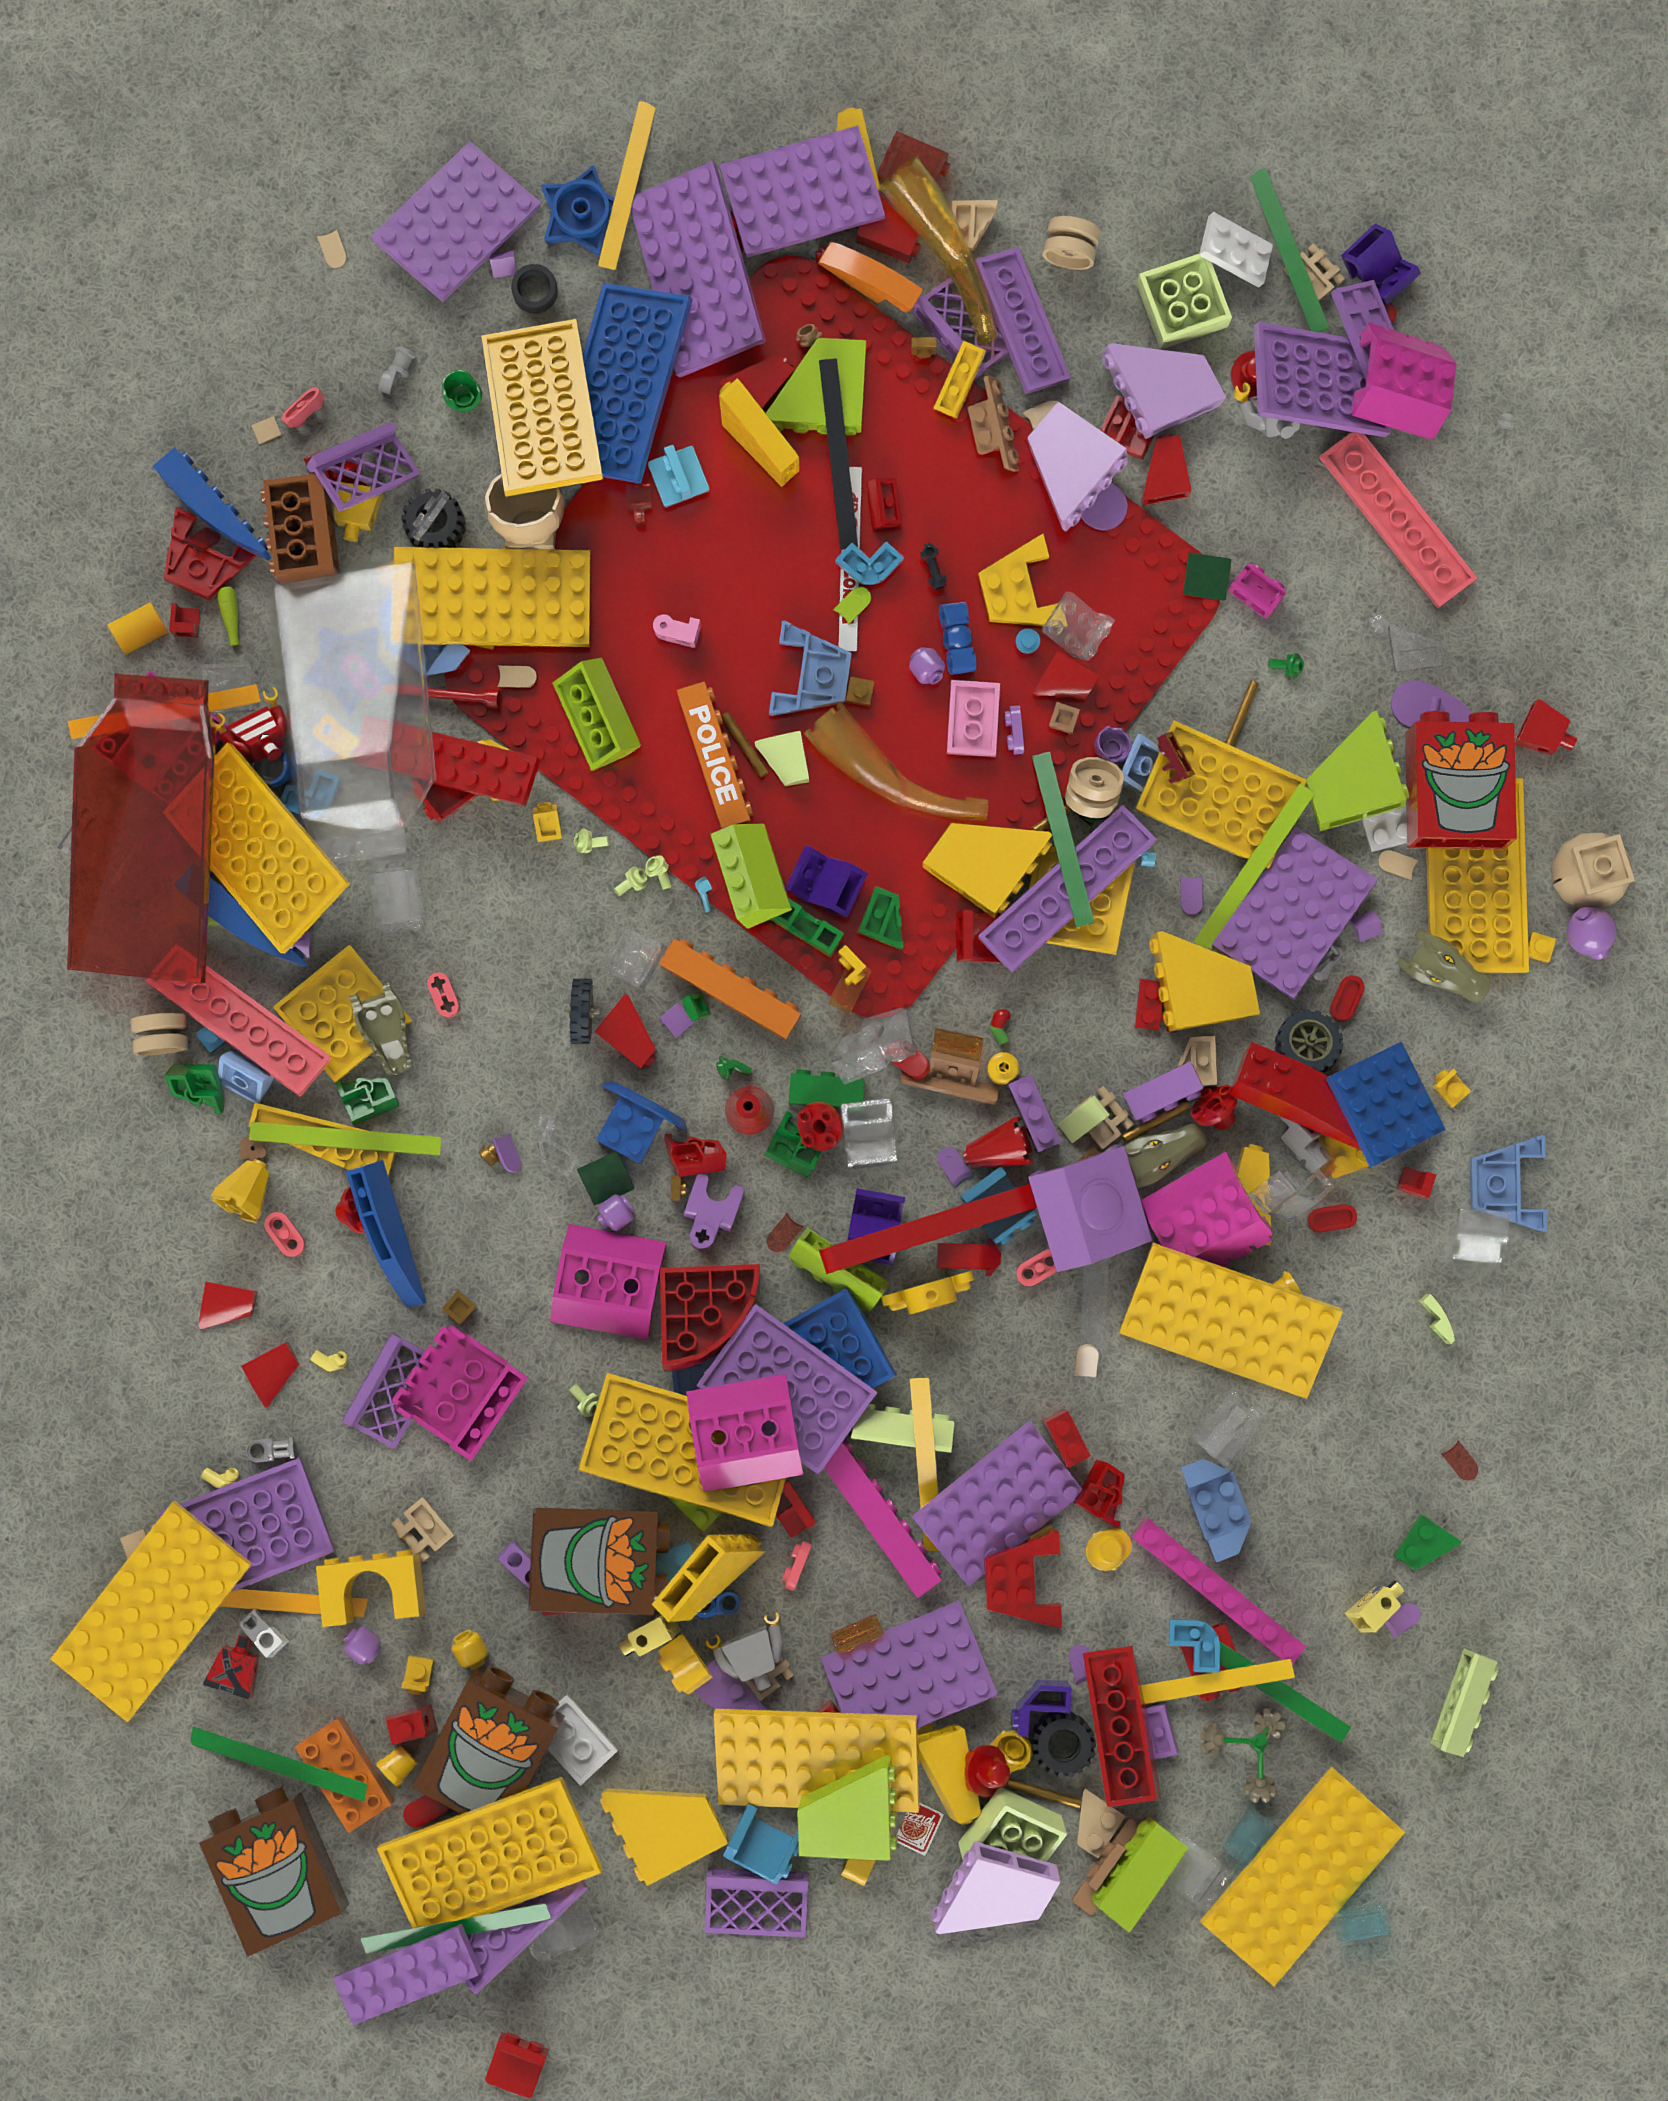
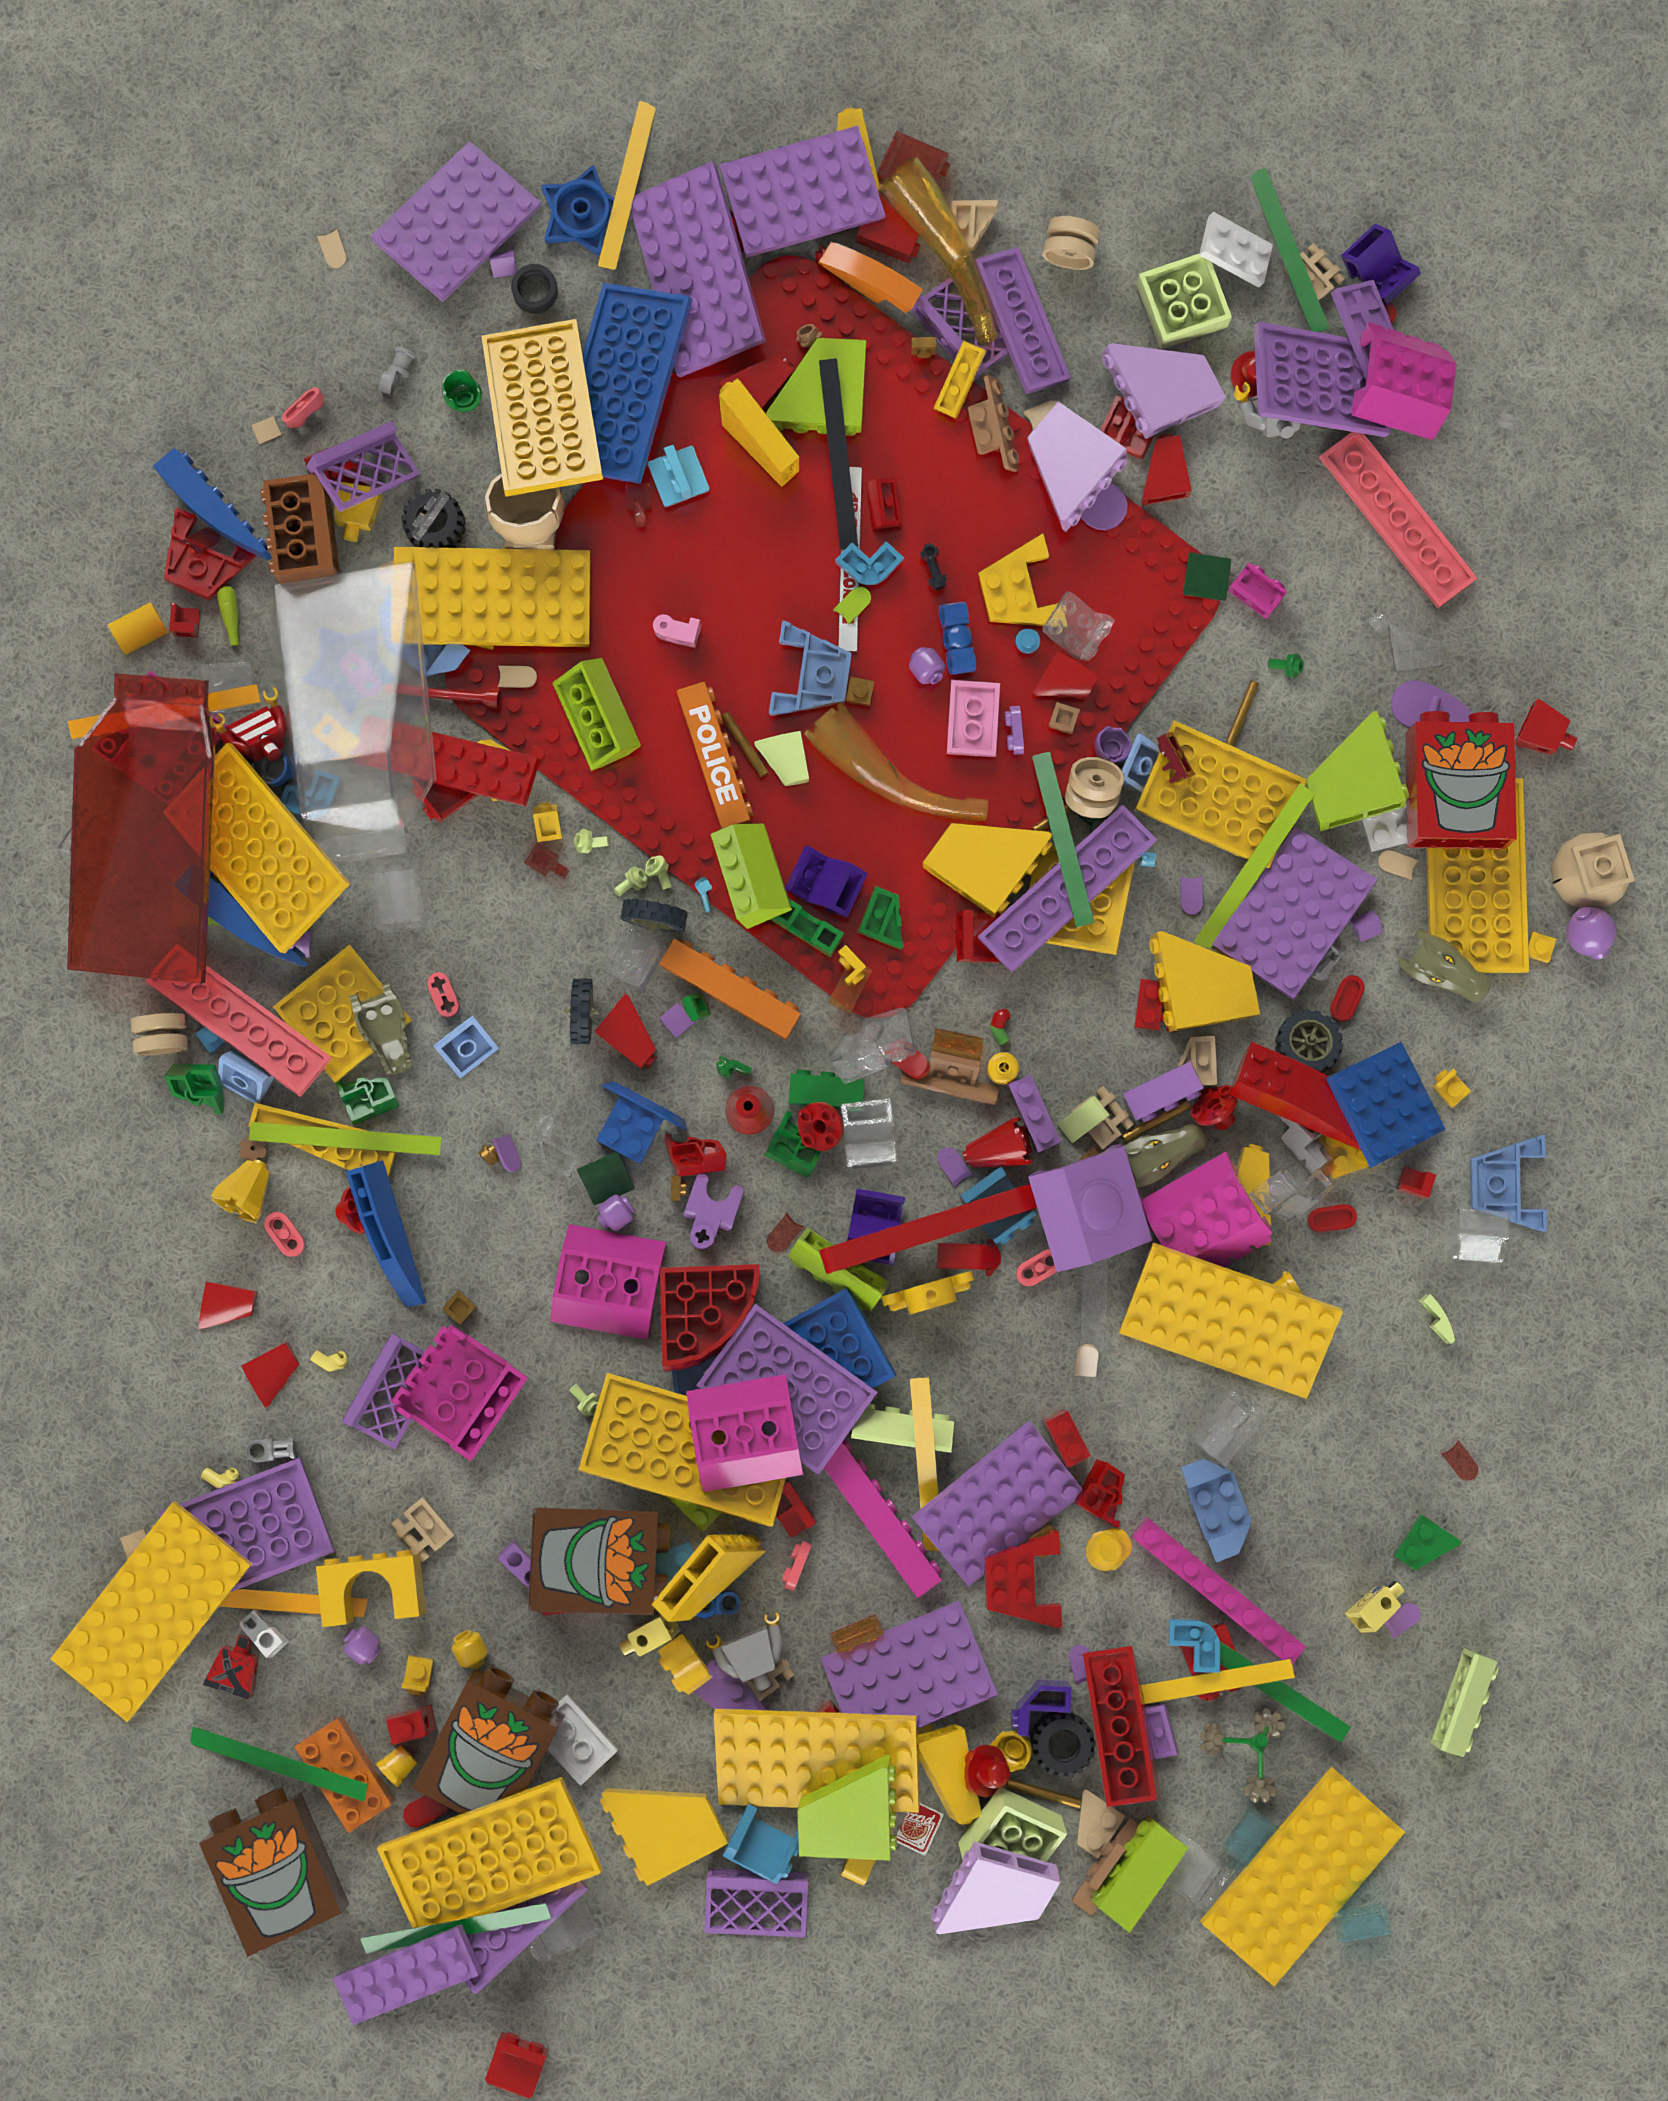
(466, 1046): none -> light blue slope
(544, 860): none -> clear red plate
(654, 915): none -> black wheel

